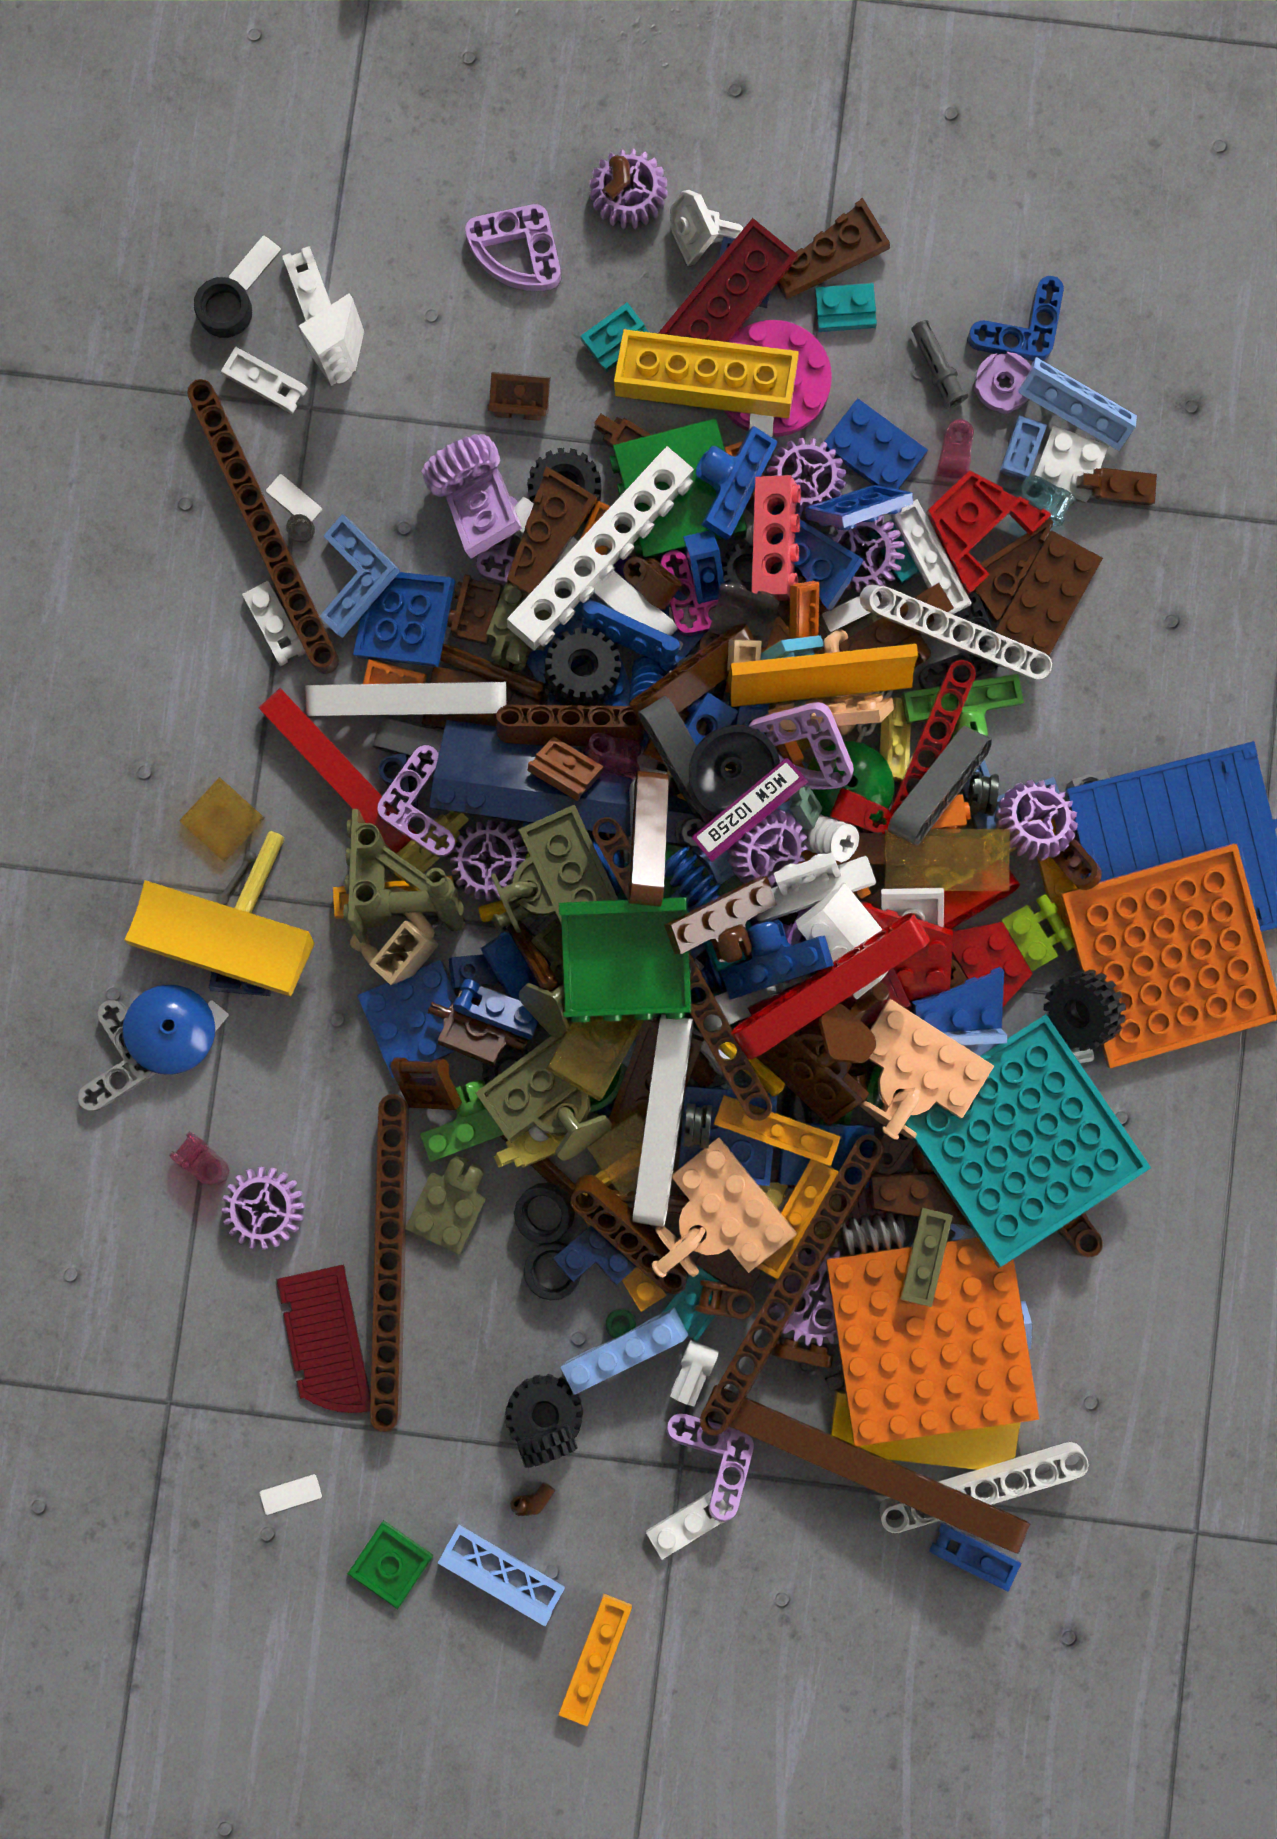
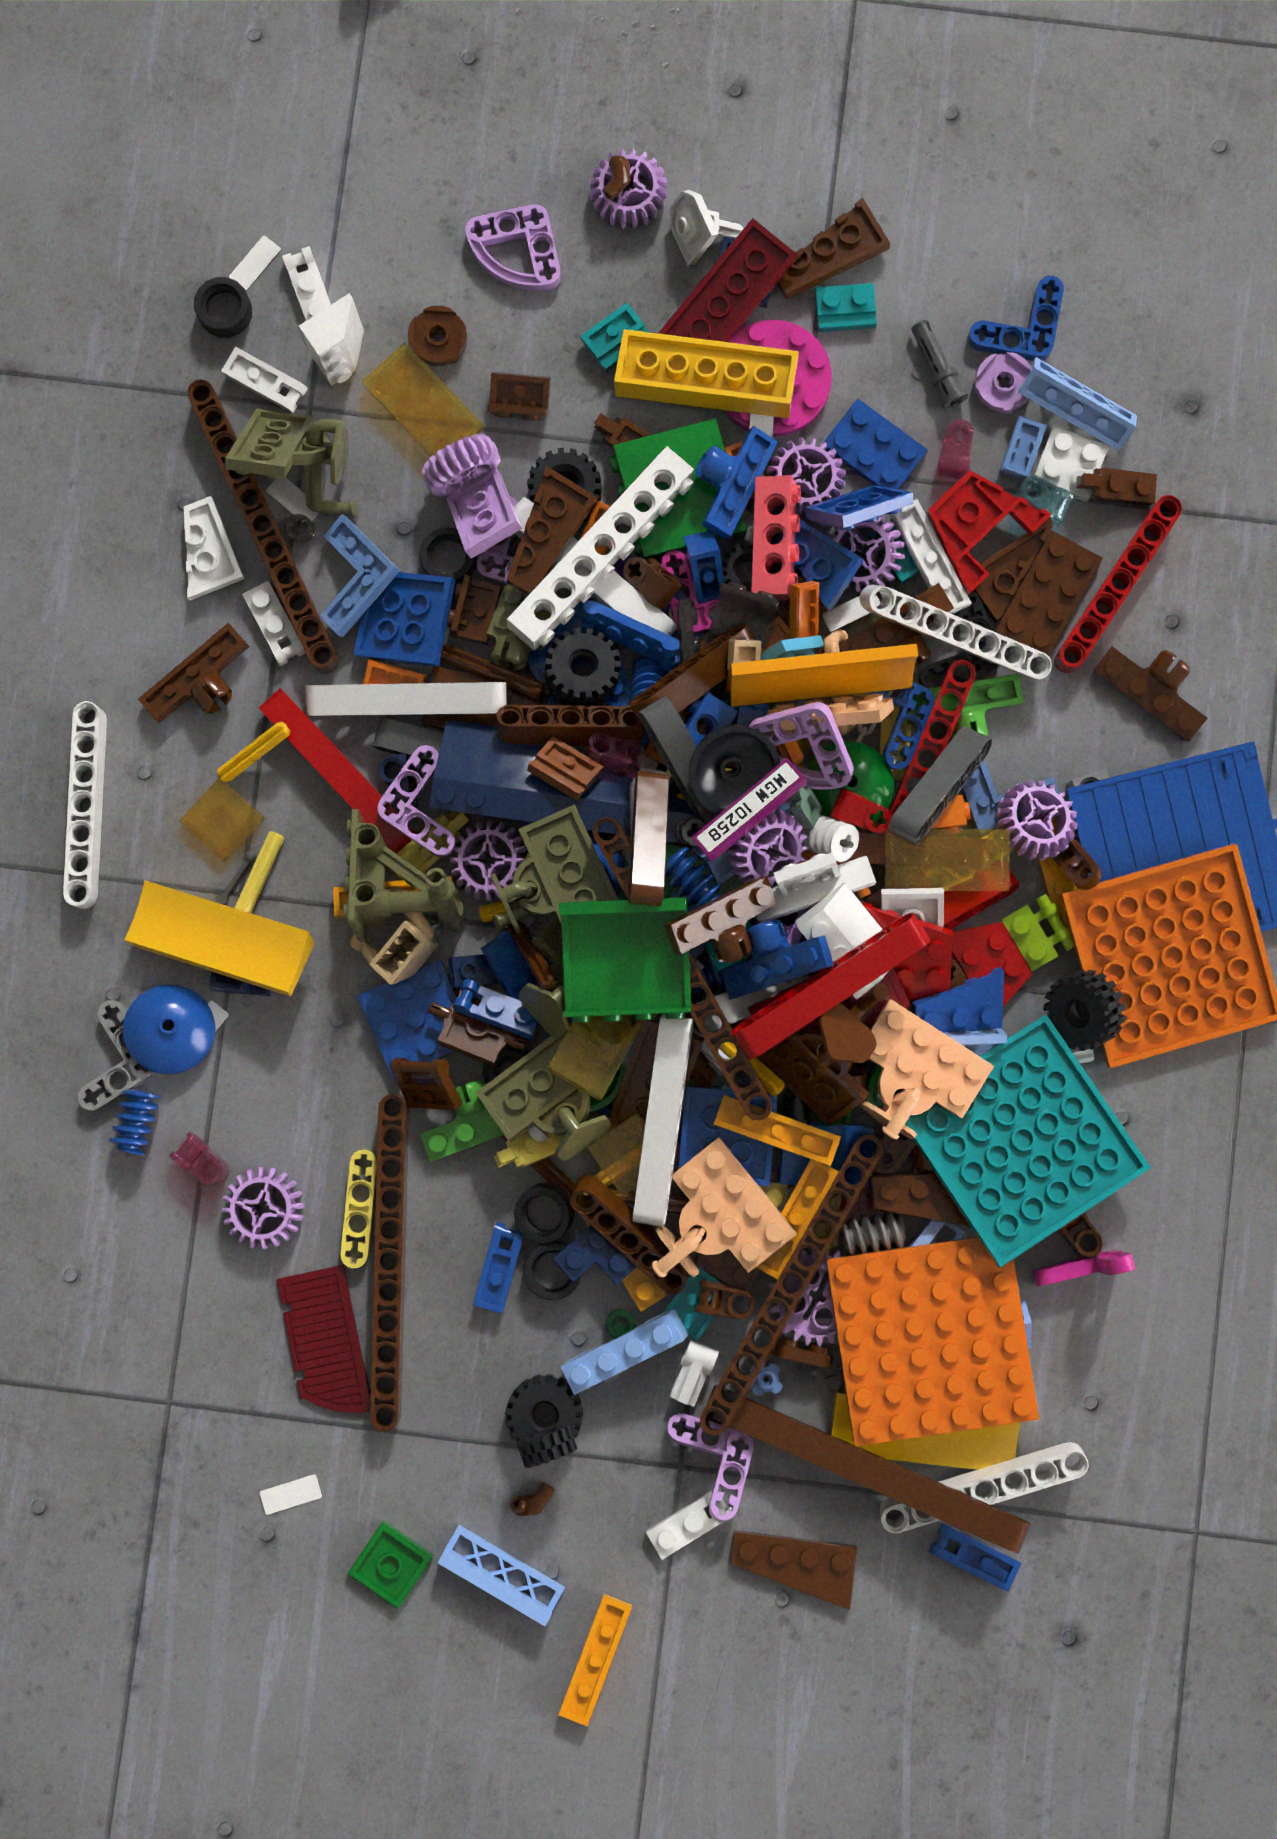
(77, 793): none -> white beam
(134, 1121): none -> blue piece
(197, 677): none -> reddish brown plate
(210, 555): none -> white wing
(253, 752): none -> yellow axle
(281, 439): none -> olive plate
(353, 1208): none -> light yellow beam
(421, 401): none -> clear yellow plate
(433, 539): none -> black tyre
(448, 349): none -> reddish brown plate
(449, 1206): olive plate -> none
(498, 1269): none -> blue plate
(686, 618): none -> clear smoke hinge
(695, 1119): pearl dark grey wheel -> none
(772, 1385): none -> medium blue plate
(803, 1564): none -> reddish brown wing
(905, 702): none -> blue beam
(926, 1257): olive plate -> none
(983, 793): pearl dark grey wheel -> none
(1106, 1262): none -> dark pink beam
(1128, 574): none -> red beam
(1154, 688): none -> reddish brown plate

